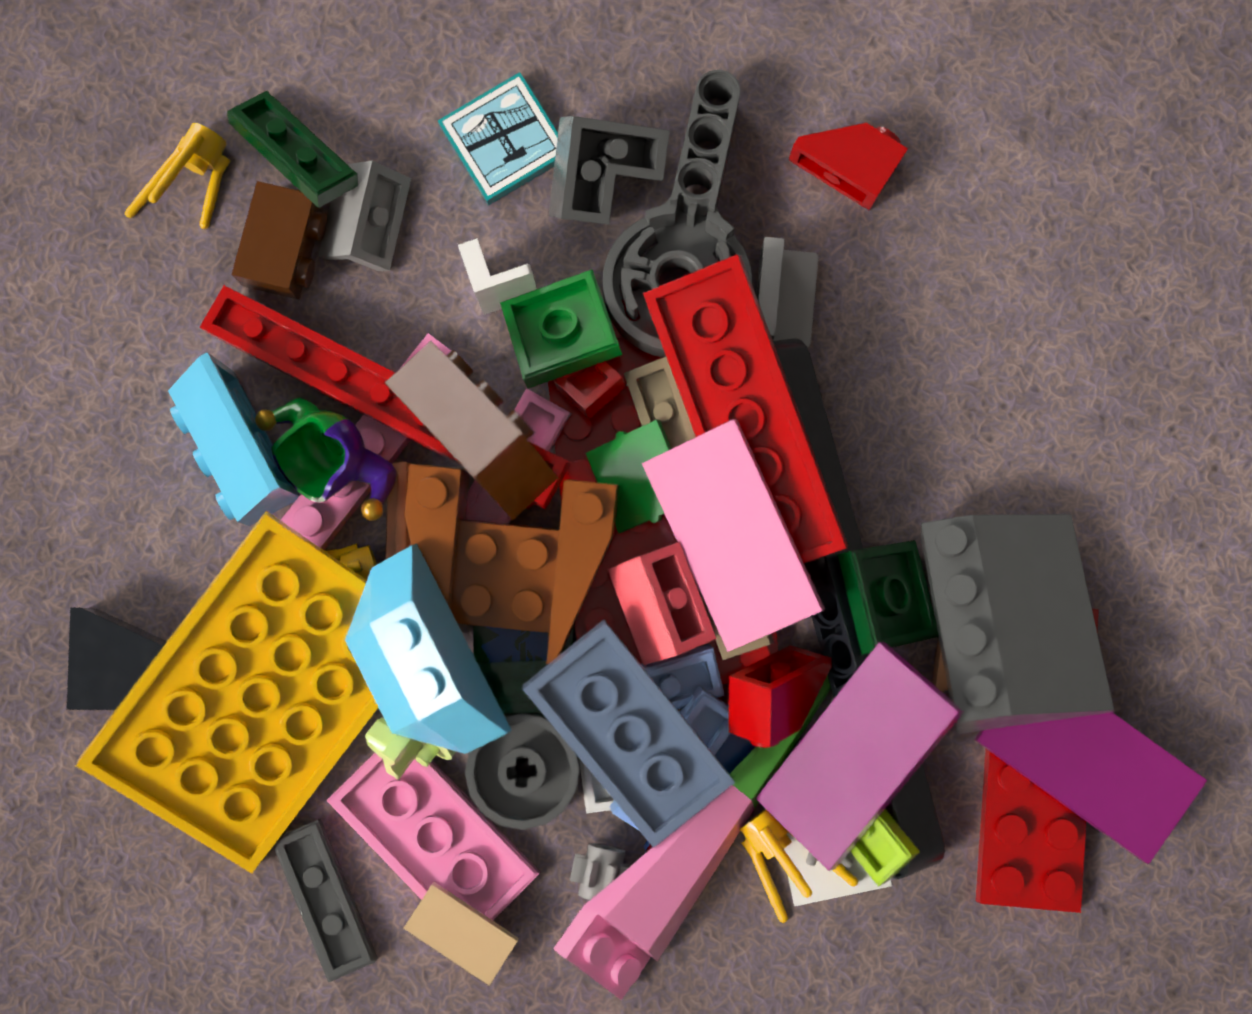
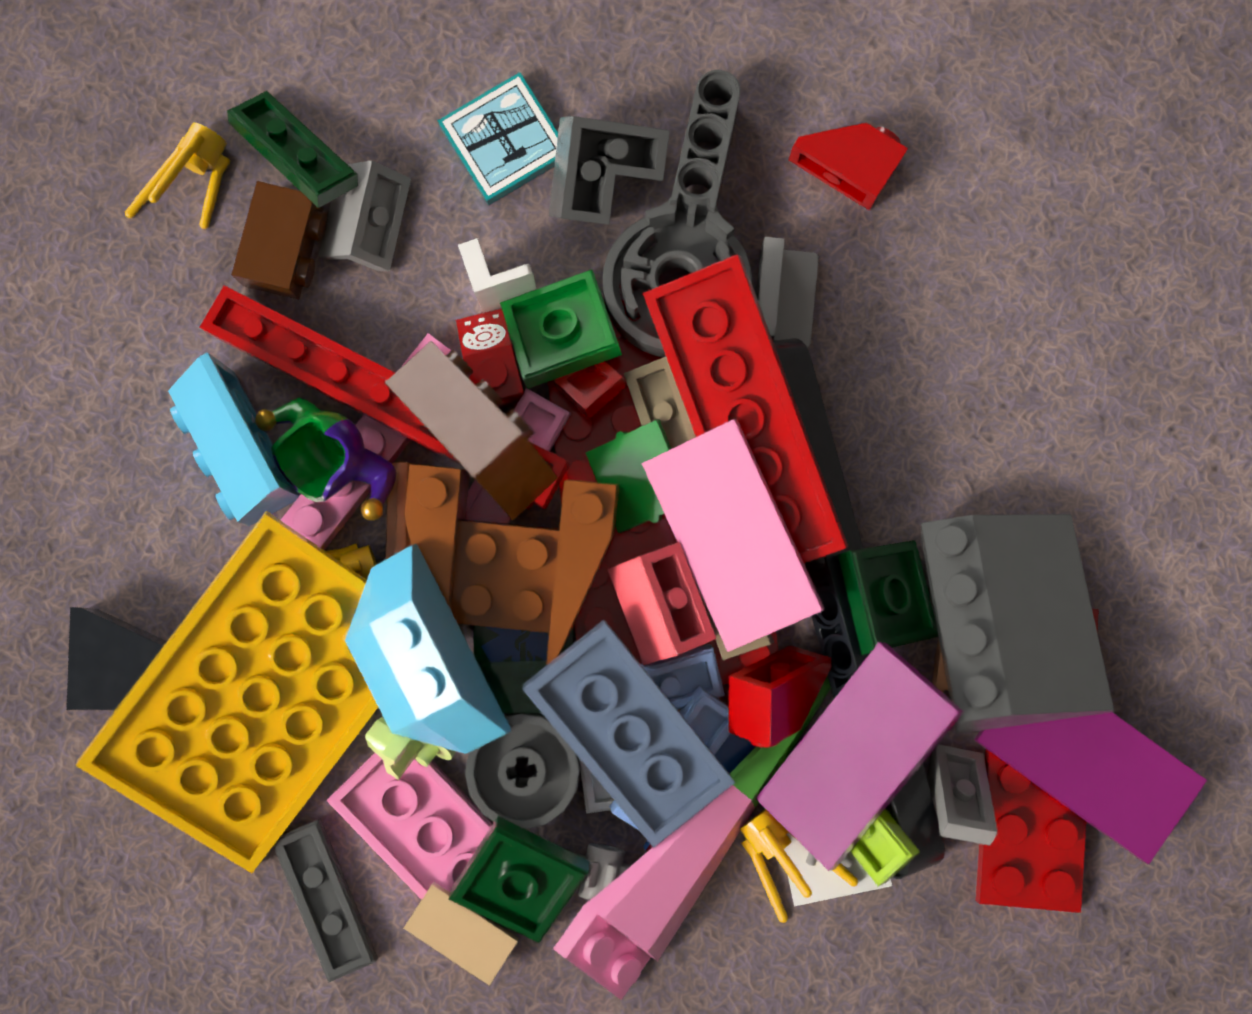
(491, 355): none -> red slope
(519, 879): none -> dark green tile
(962, 795): none -> light grey slope

